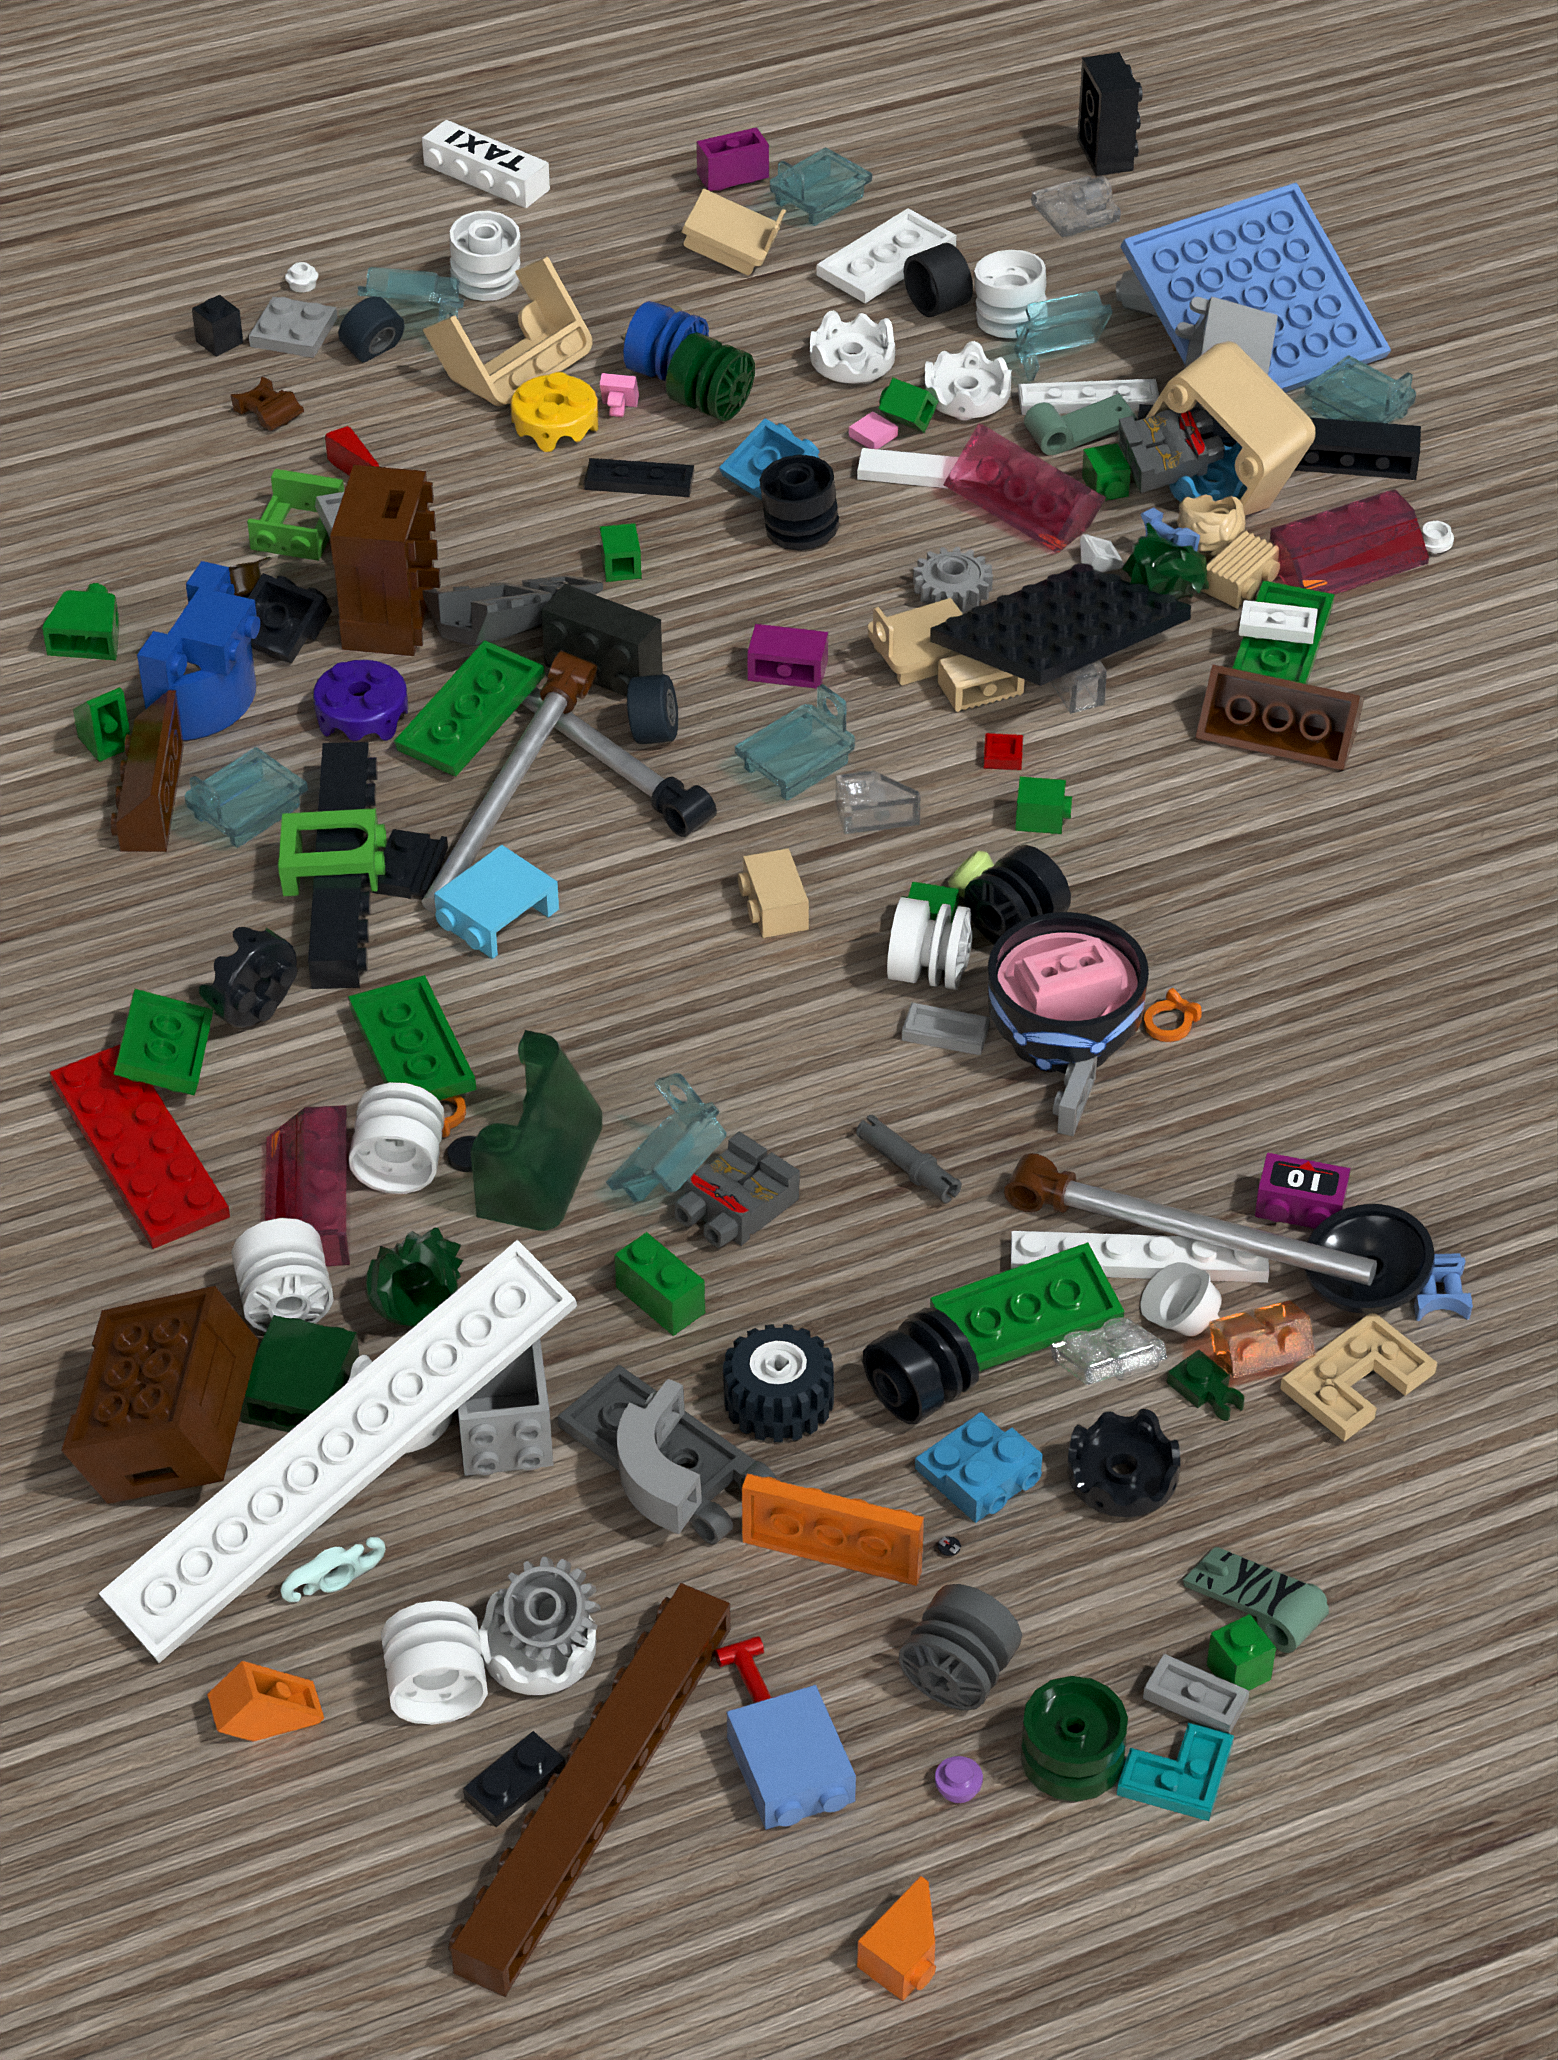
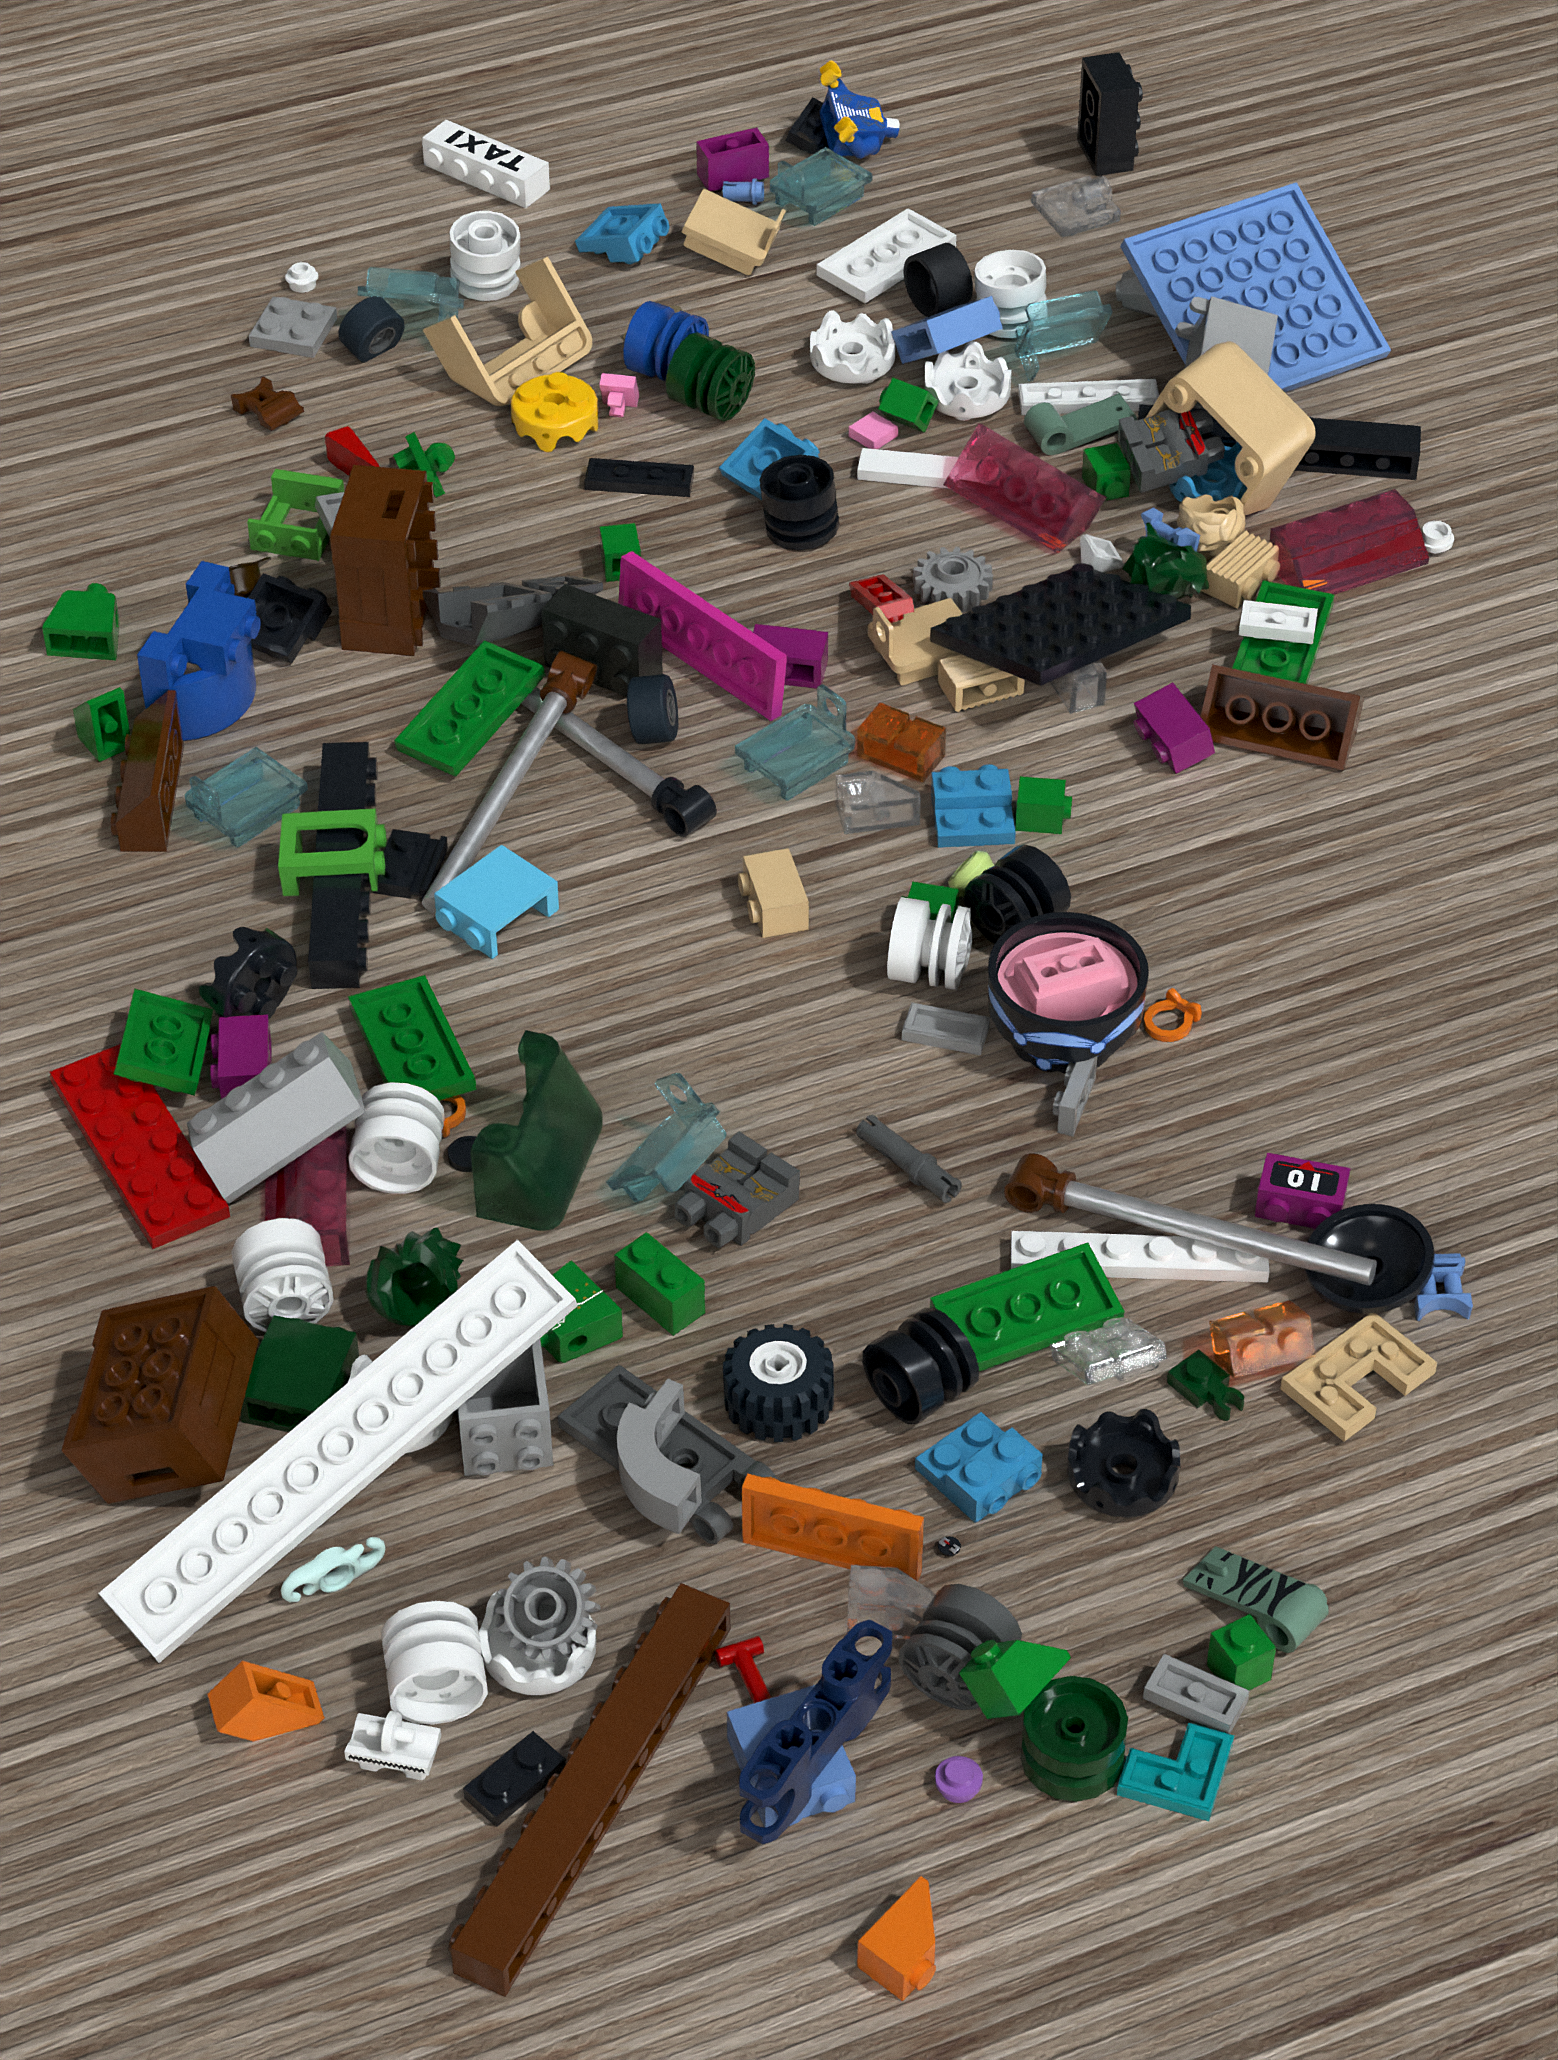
(217, 325): black brick -> none
(241, 1051): none -> magenta brick
(276, 1116): none -> light grey slope
(360, 715): dark purple plate -> none
(393, 1745): none -> white hips
(435, 459): none -> green hips
(589, 1325): none -> green torso
(625, 232): none -> dark azure plate
(706, 637): none -> dark pink plate
(744, 191): none -> medium blue pin
(794, 1755): none -> dark blue piece
(808, 130): none -> black plate
(852, 121): none -> blue torso
(882, 593): none -> red plate
(886, 1598): none -> clear slope
(901, 744): none -> clear orange piece
(947, 329): none -> medium blue brick
(972, 807): none -> dark azure plate
(1003, 751): red tile -> none
(1010, 1674): none -> green slope
(1173, 728): none -> magenta brick
(1181, 1299): white piece -> none
(1360, 393): clear light blue piece -> none

